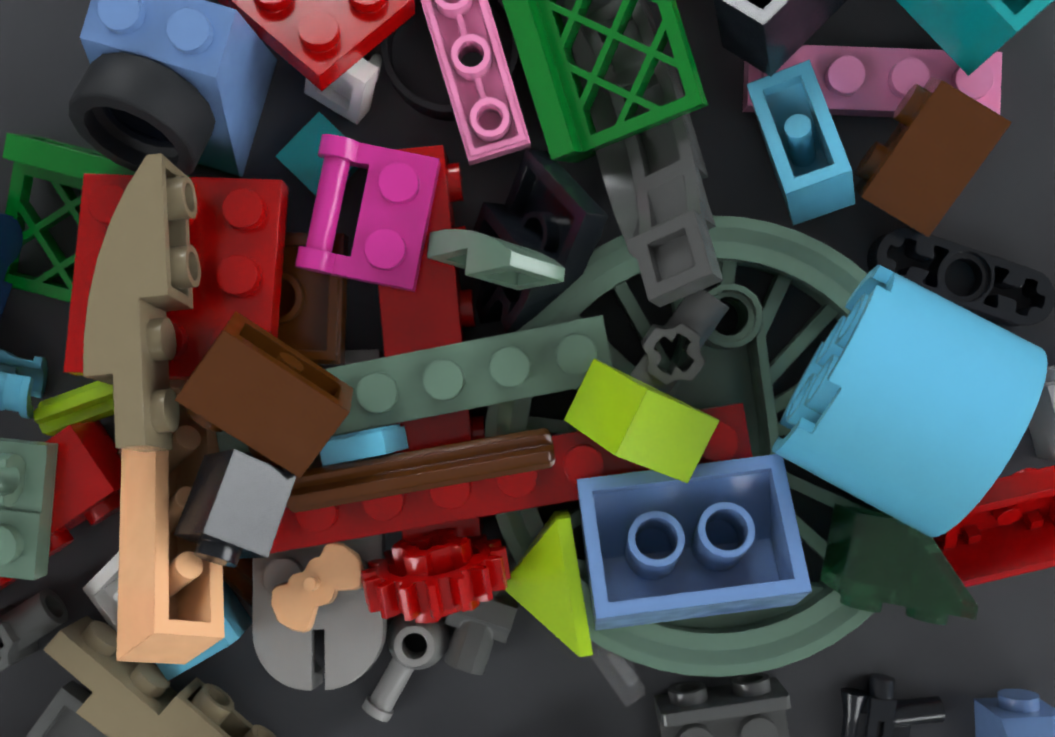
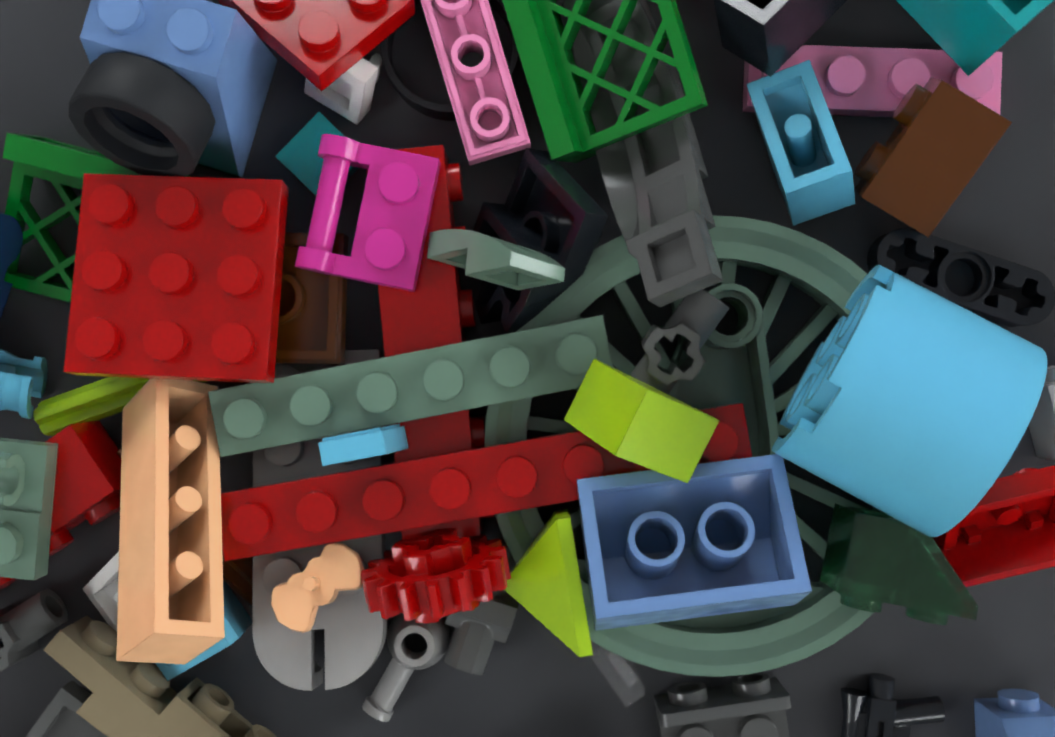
(136, 280): dark tan slope -> none
(234, 507): brick -> none
(266, 396): reddish brown brick -> none
(422, 469): reddish brown axle -> none

